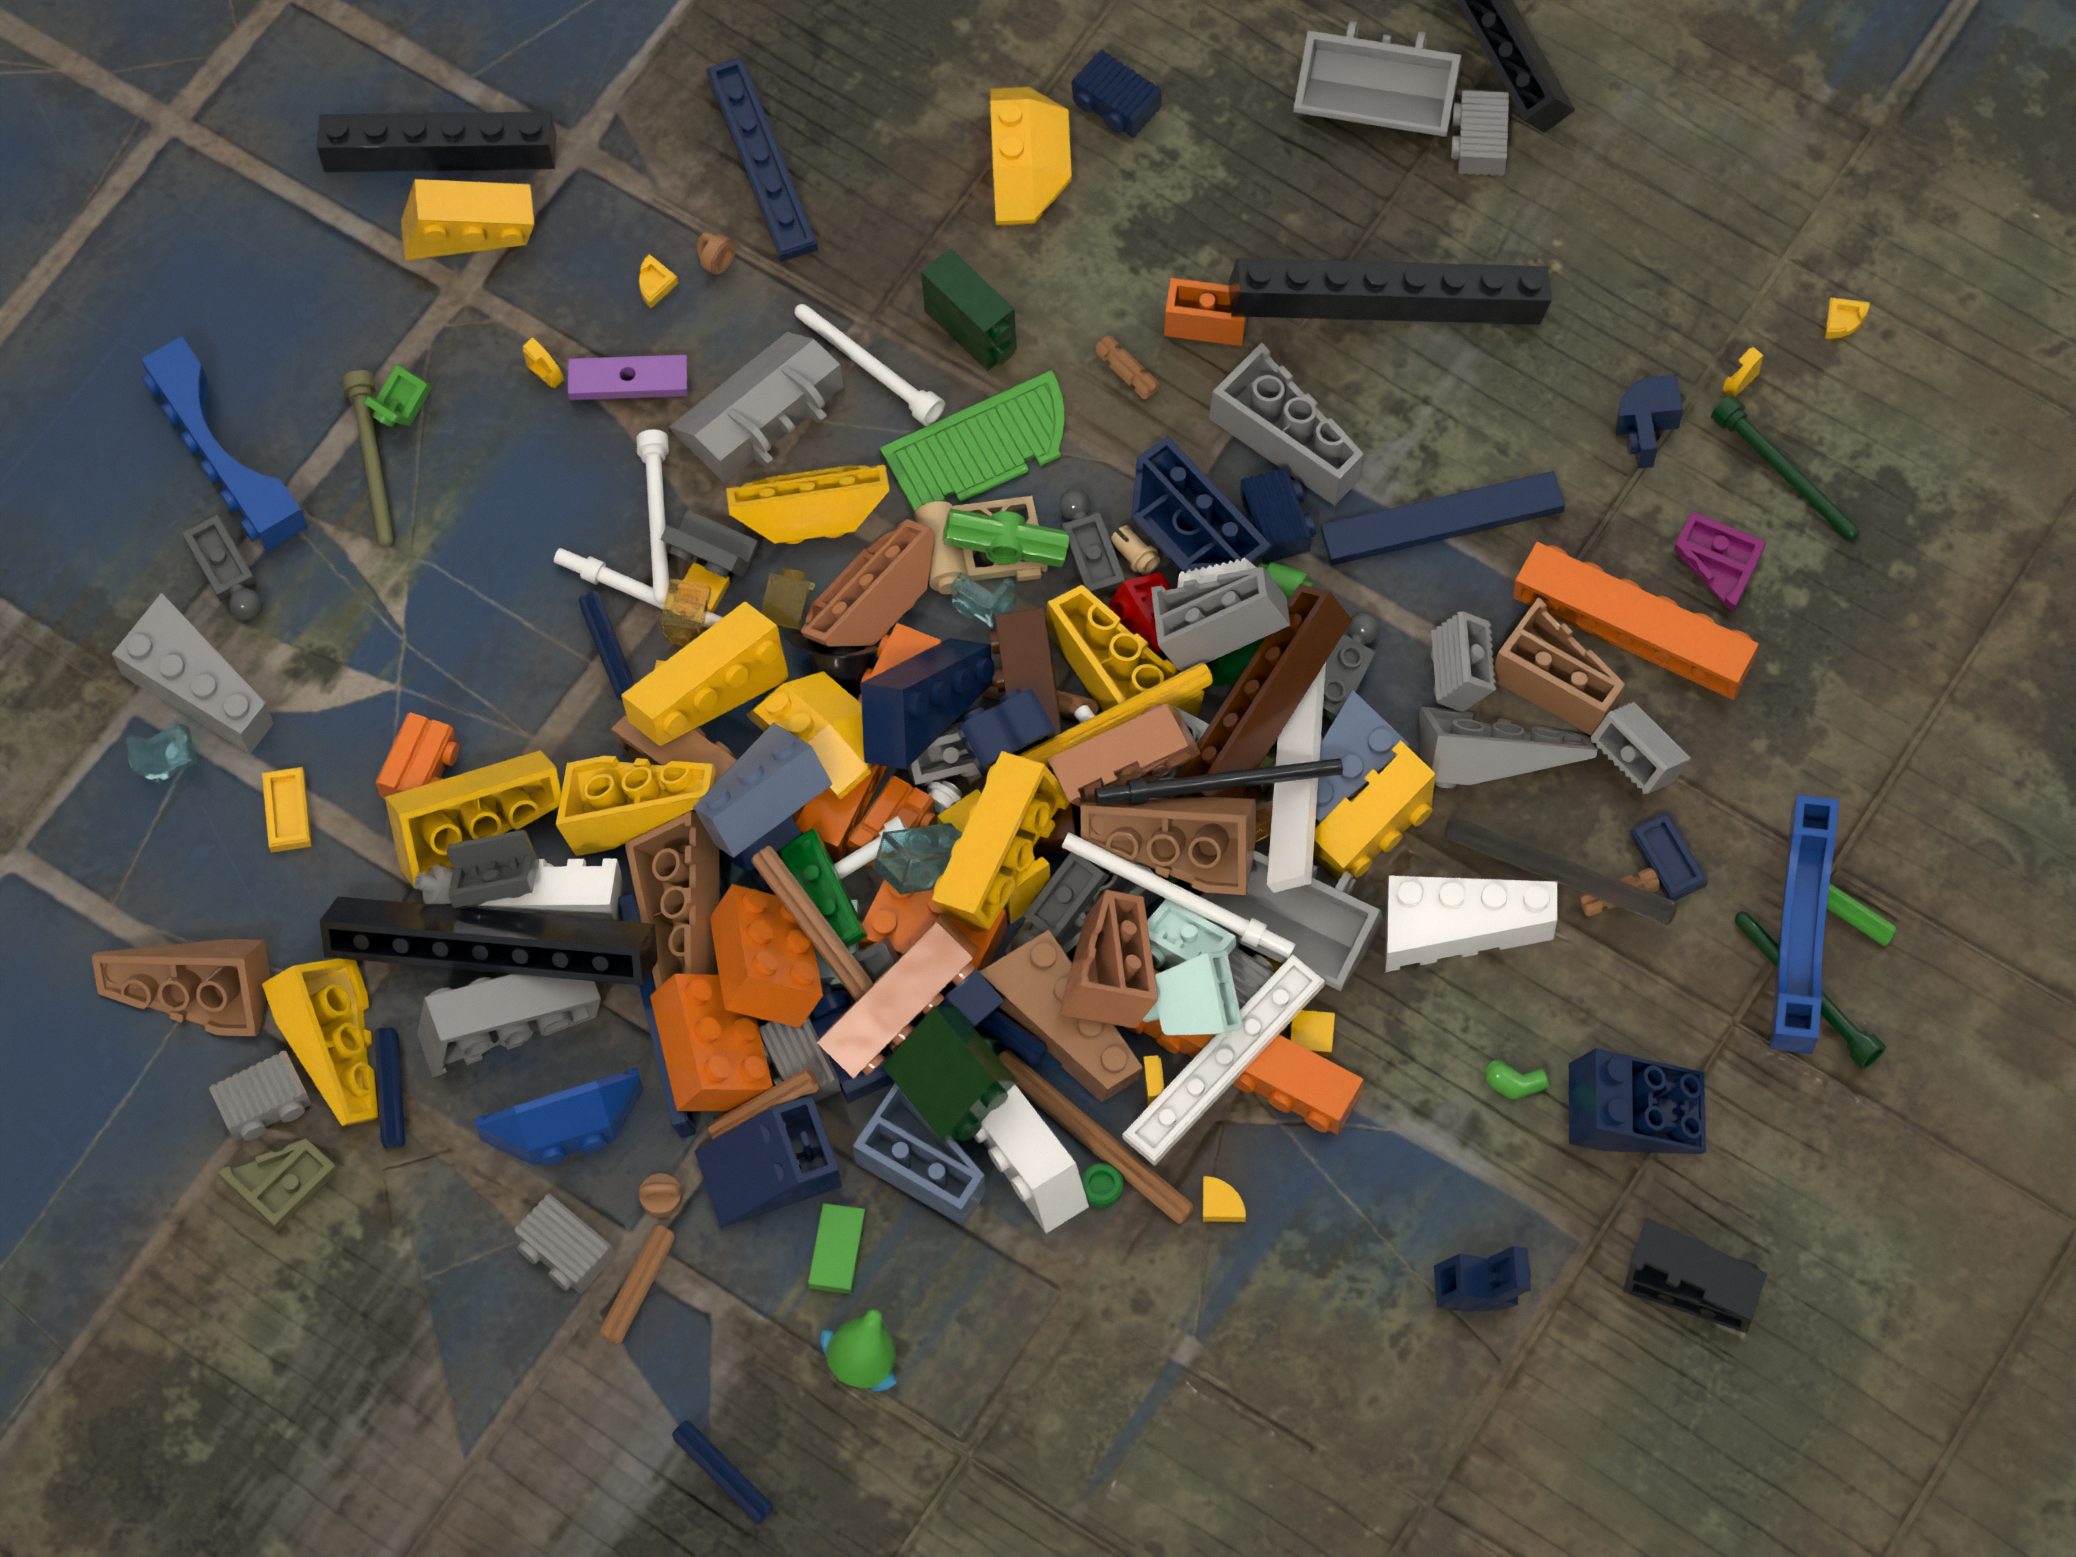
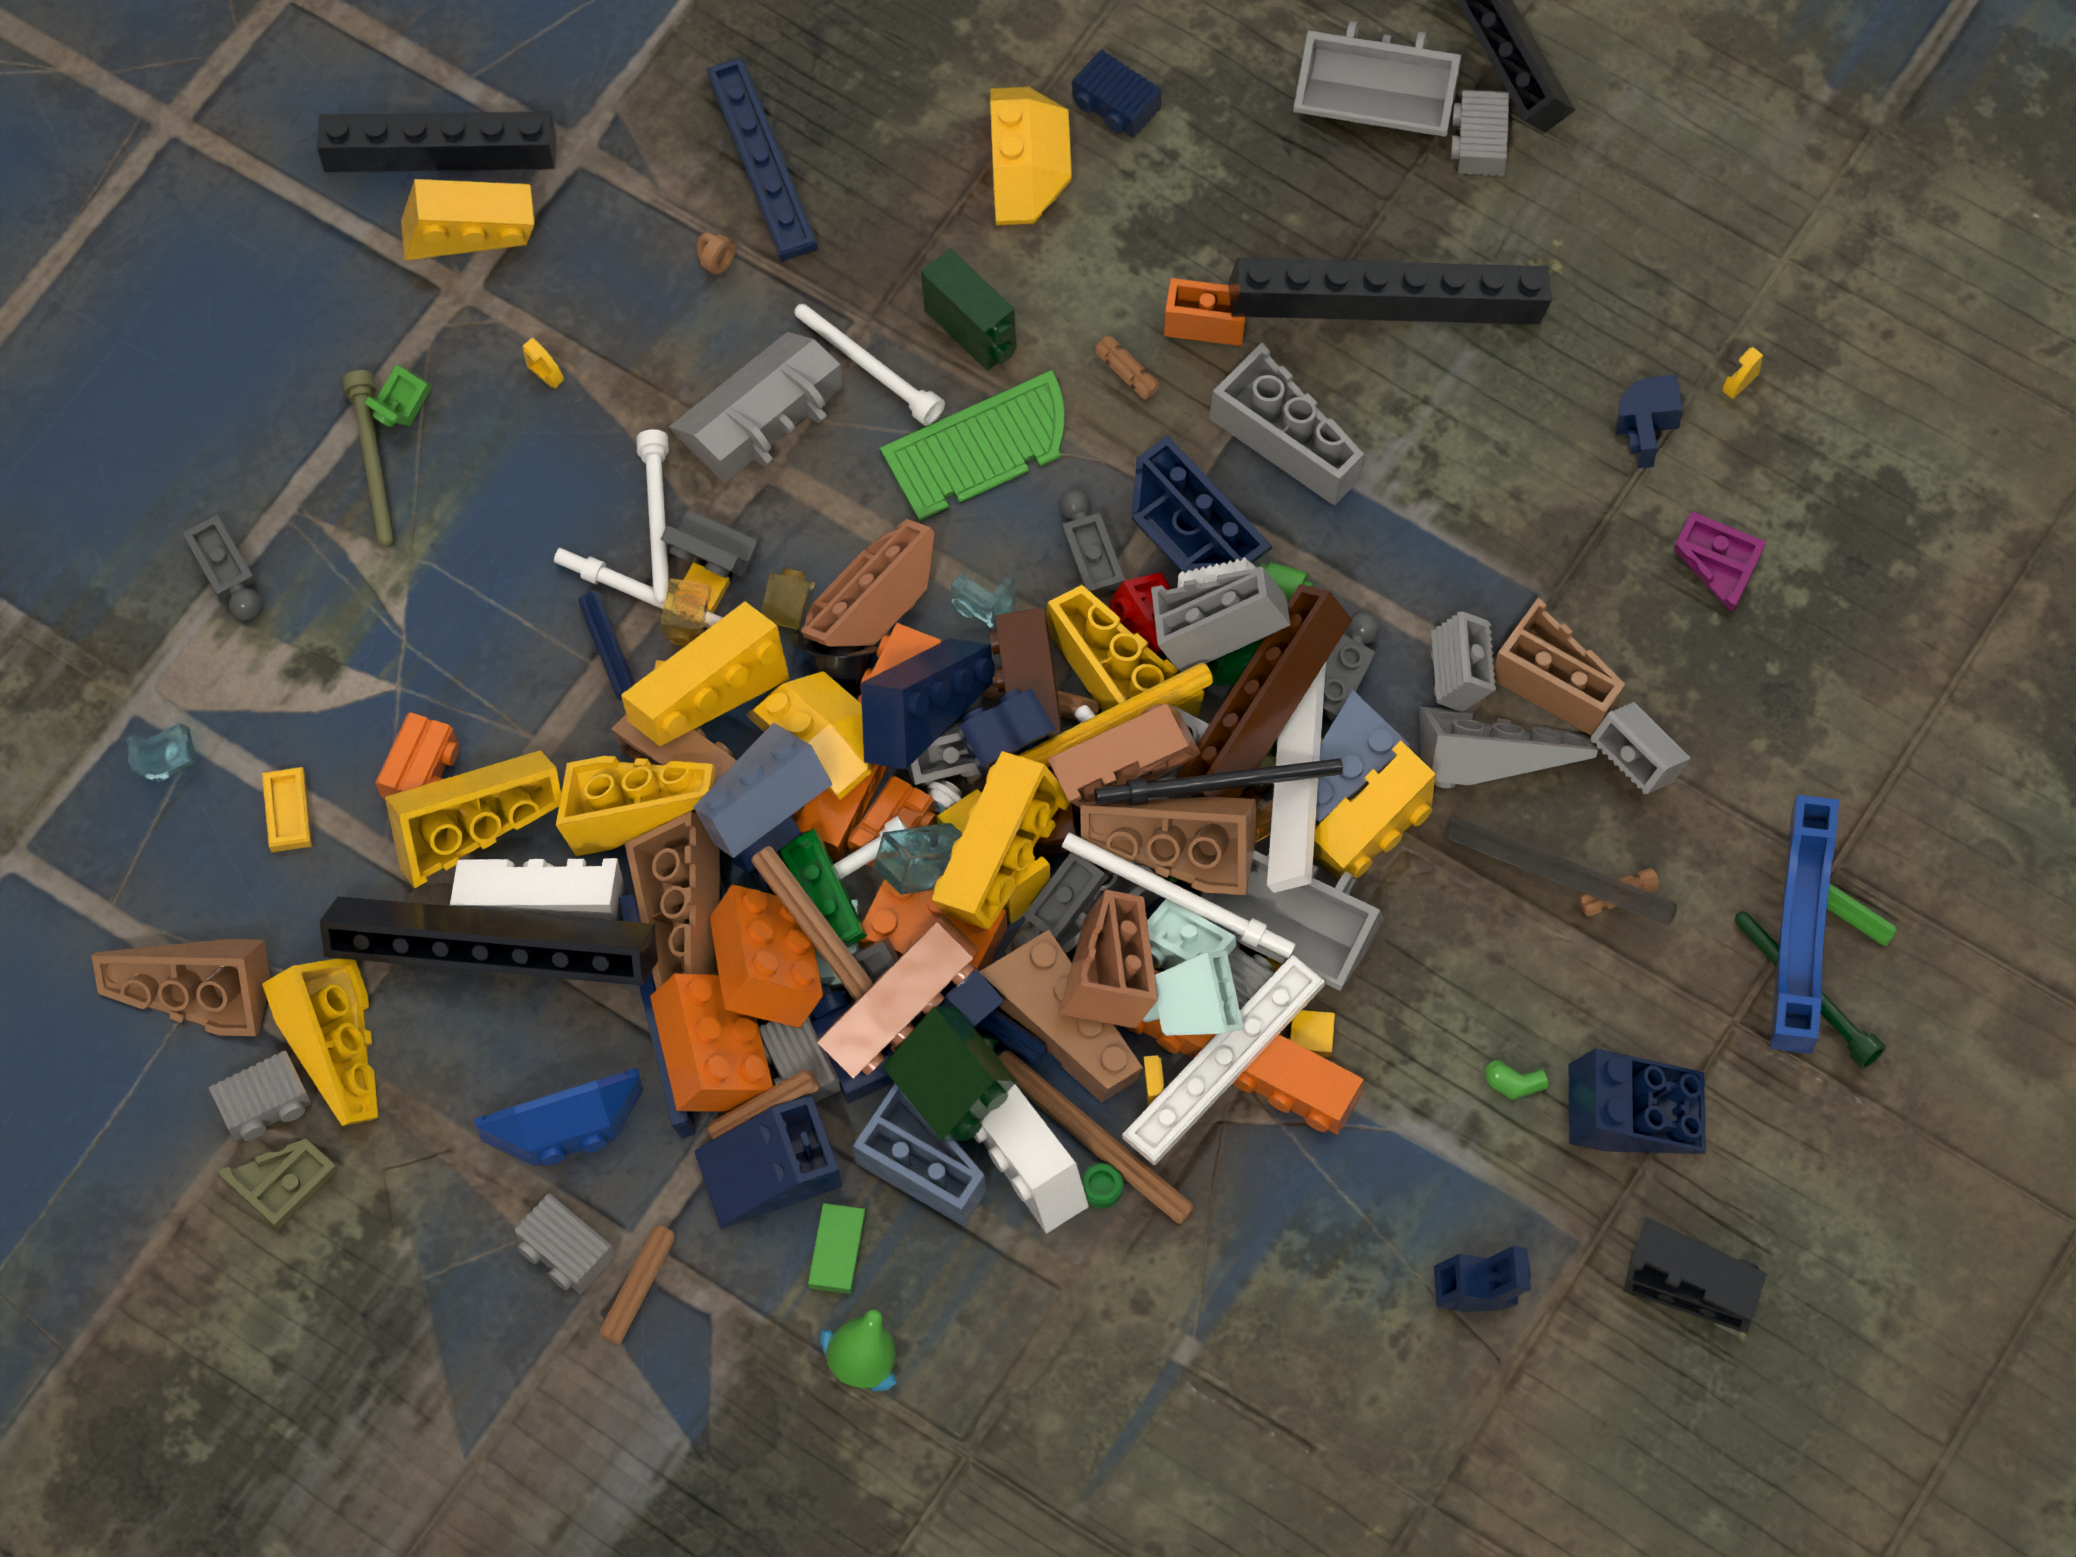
(187, 673): light grey wedge -> none
(262, 500): blue arch -> none
(389, 1088): dark blue axle -> none
(435, 885): light grey tile -> none
(492, 868): dark grey bracket -> none
(499, 1012): light grey wedge -> none
(606, 377): medium lavender tile -> none
(655, 281): yellow tile -> none
(660, 1195): medium nougat tile -> none
(722, 1472): dark blue axle -> none
(809, 502): yellow wedge -> none
(950, 561): tan piece -> none
(1005, 537): bright green piece -> none
(1142, 557): tan pin -> none
(1221, 1202): yellow tile -> none
(1275, 511): dark blue brick -> none
(1442, 518): dark blue tile -> none
(1463, 916): white wedge -> none
(1636, 620): orange brick -> none
(1669, 857): dark blue tile -> none
(1731, 415): dark green piece -> none
(1844, 317): yellow tile -> none

